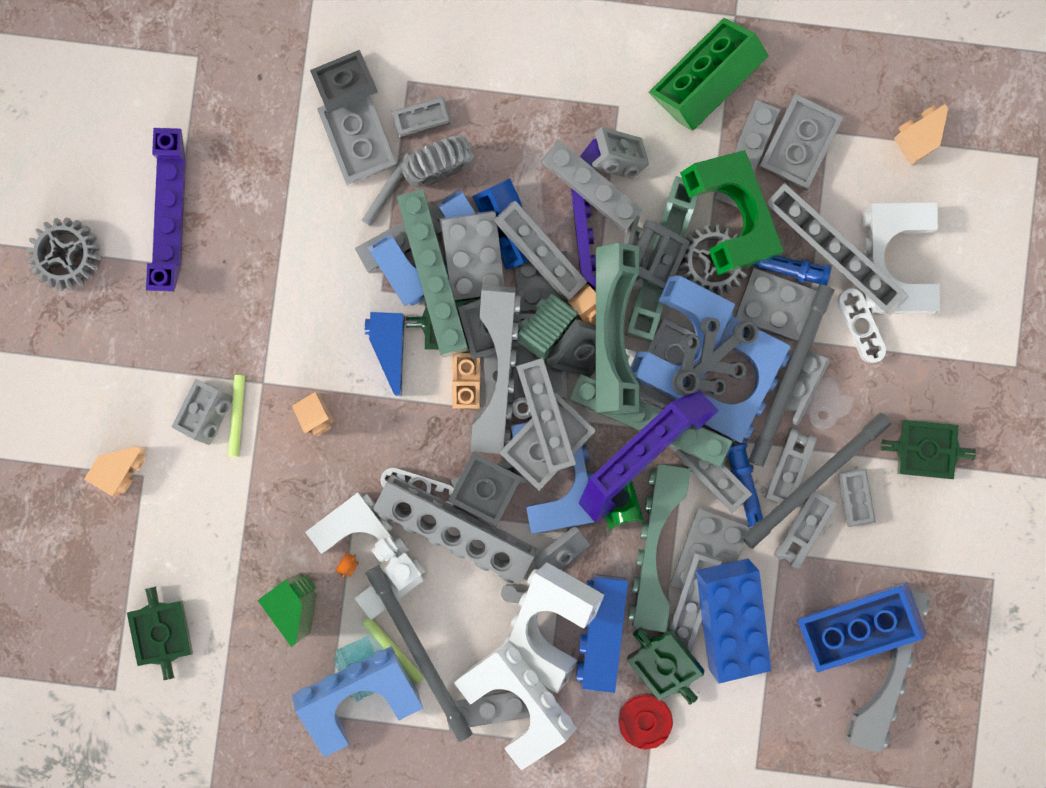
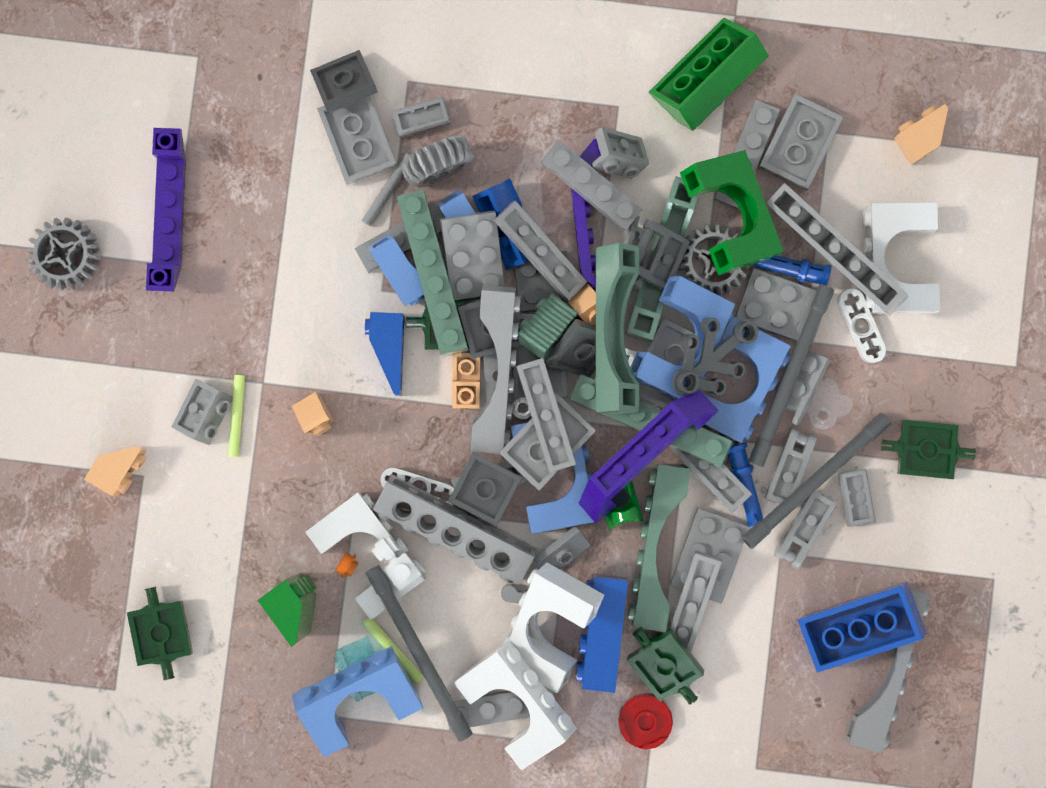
(733, 620): blue brick -> none

